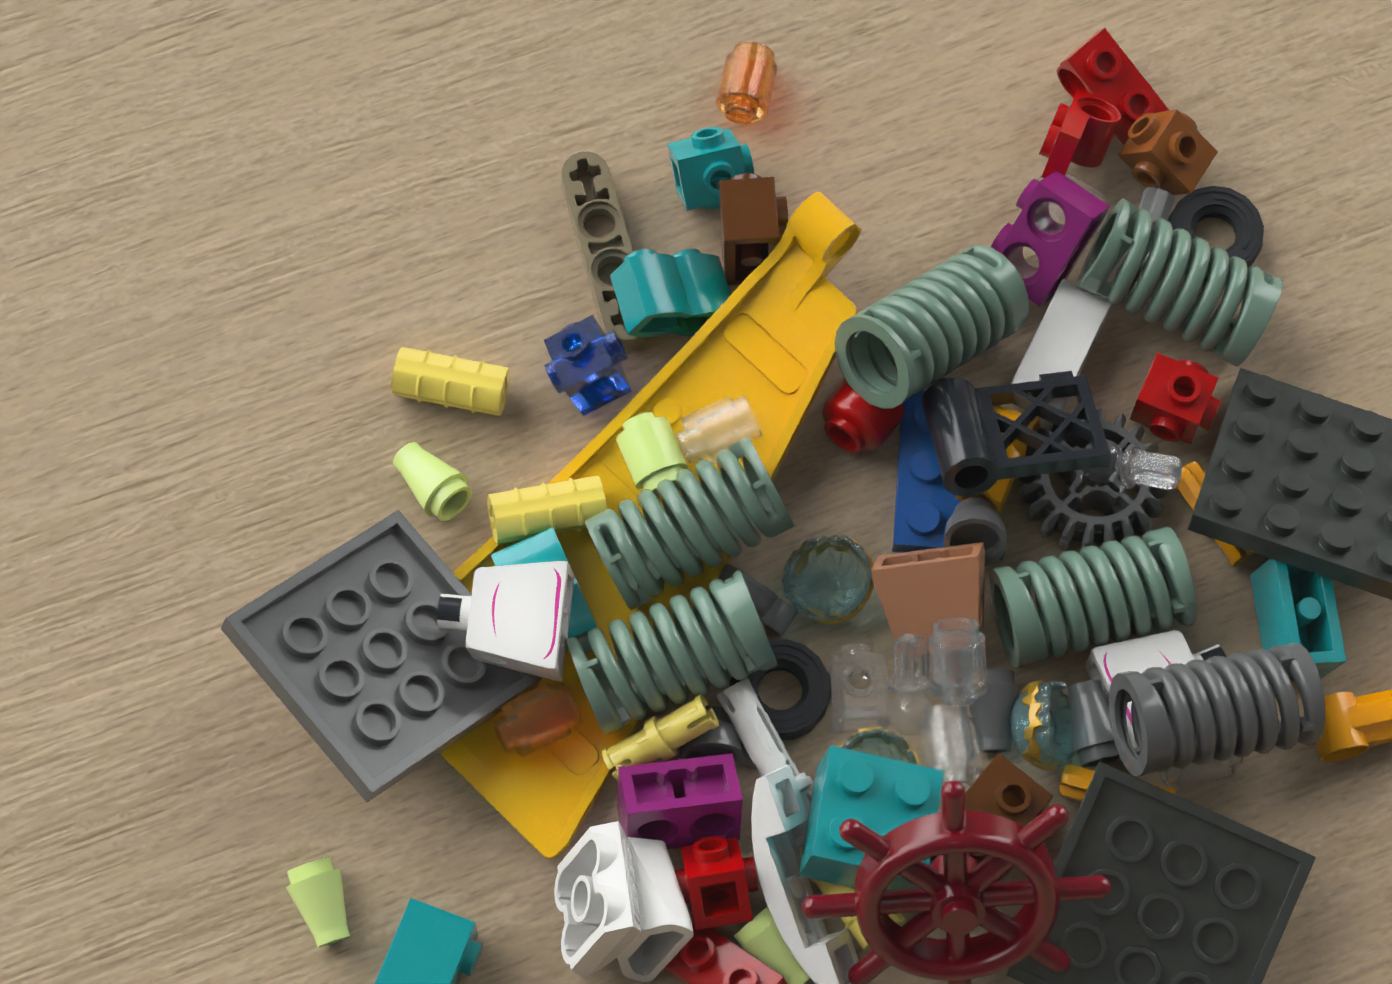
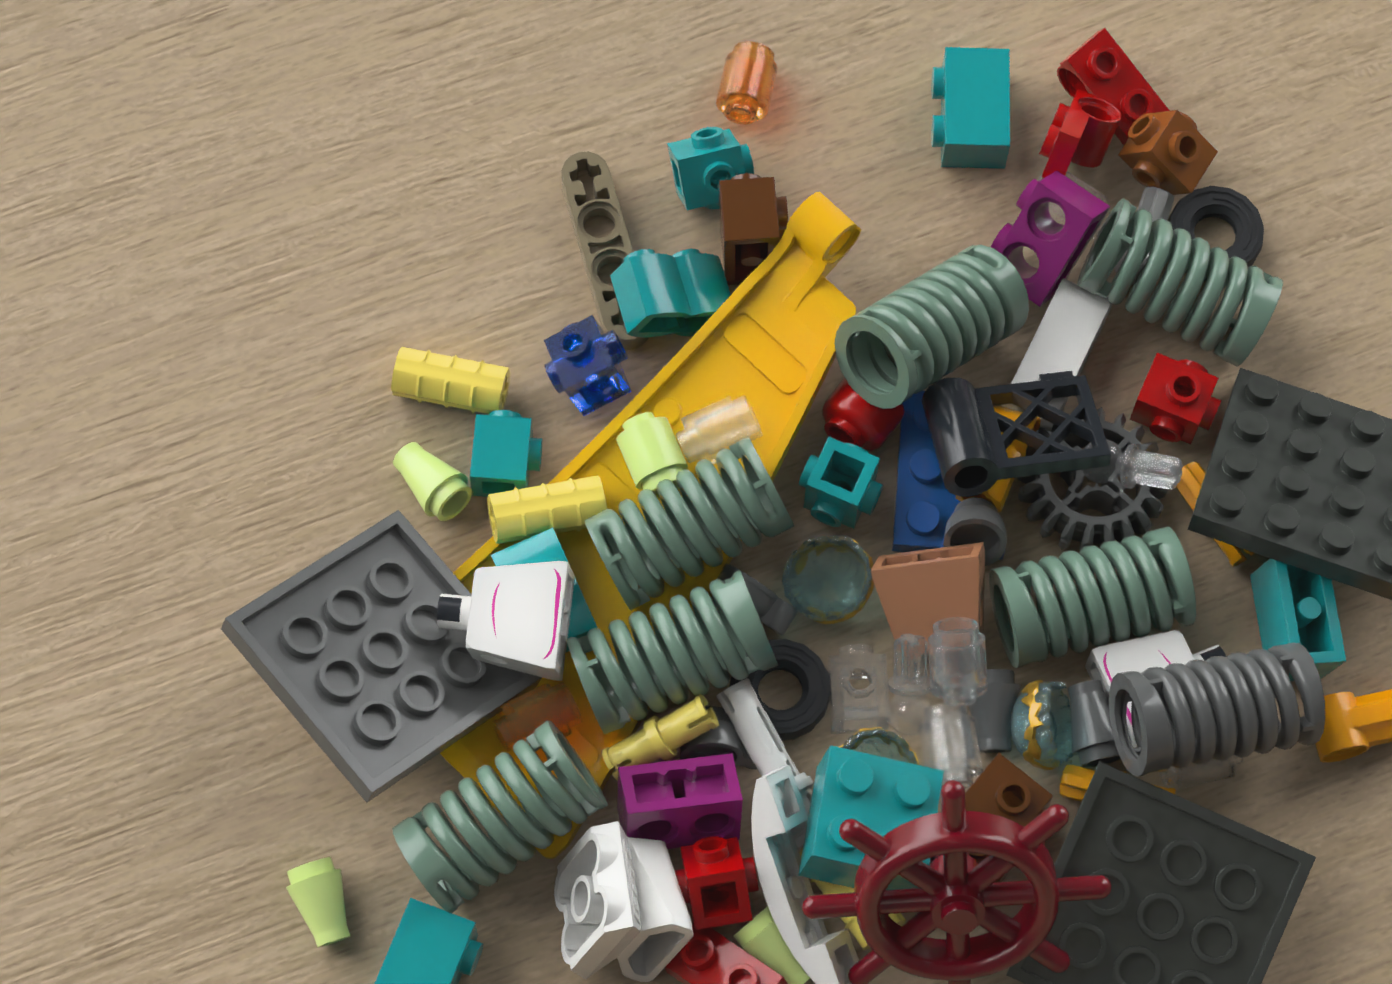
(503, 453): none -> teal brick
(563, 800): none -> sand green piece
(841, 483): none -> teal brick
(973, 107): none -> teal brick

